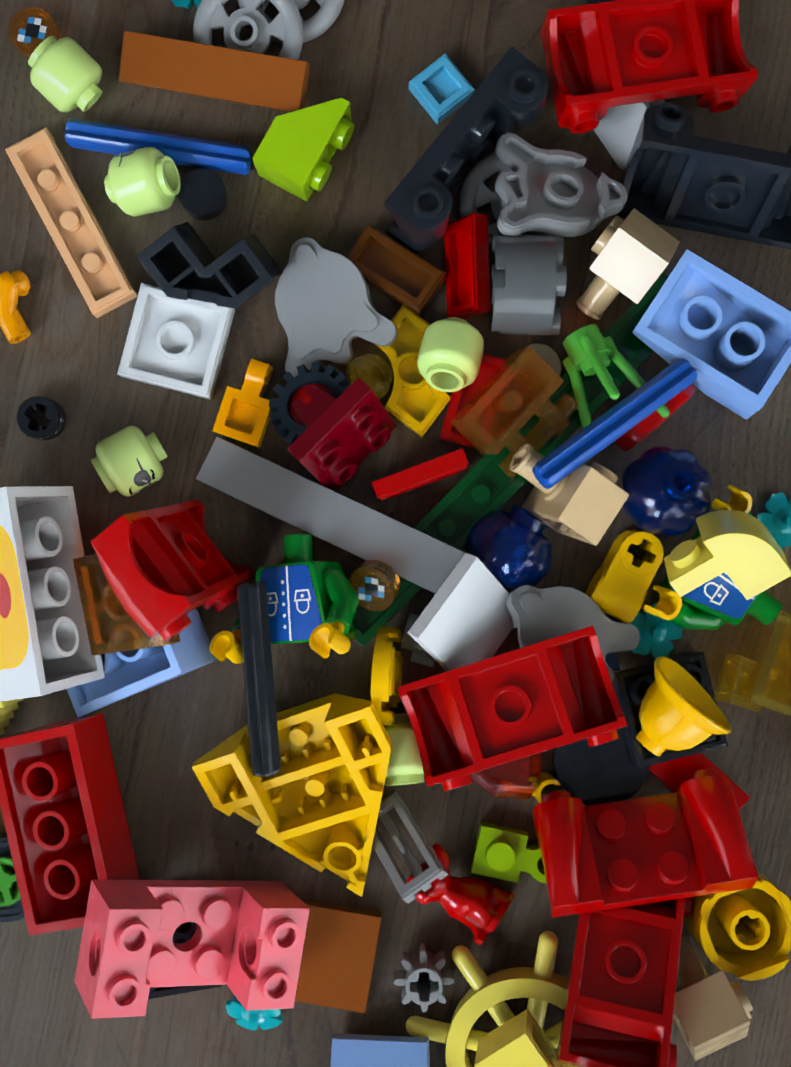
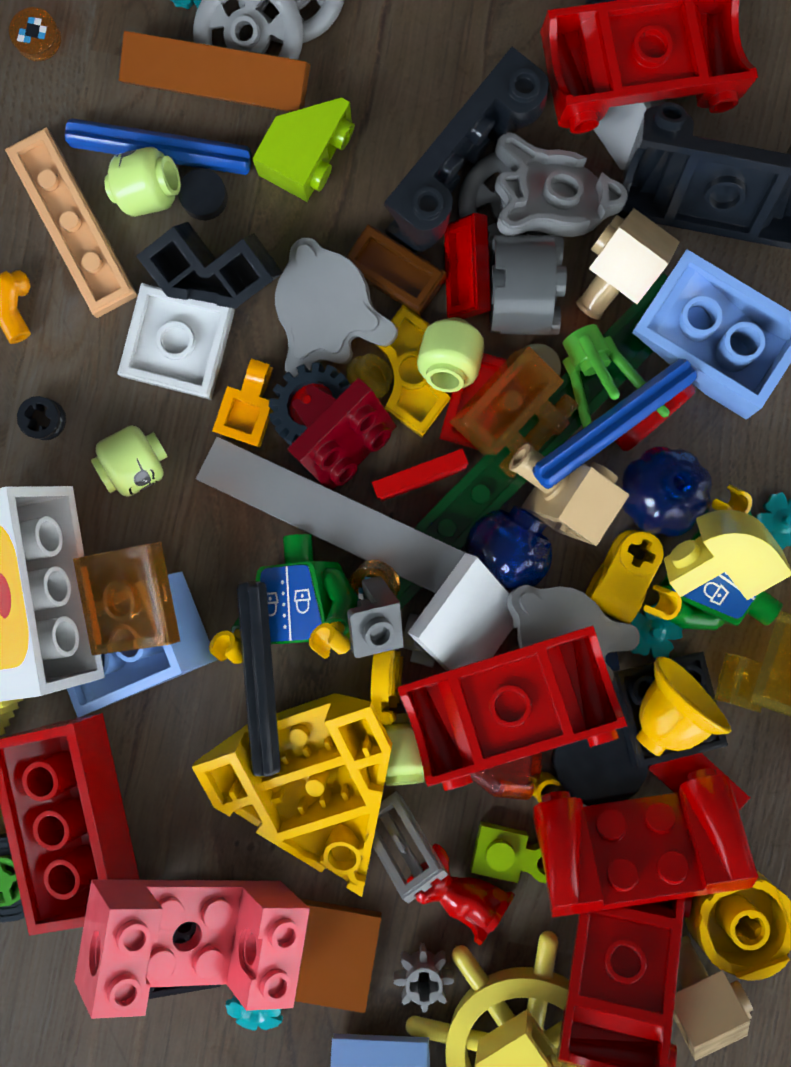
(65, 74): yellowish green head -> none
(167, 567): red piece -> none
(376, 620): none -> dark grey bracket
(441, 88): medium azure tile -> none

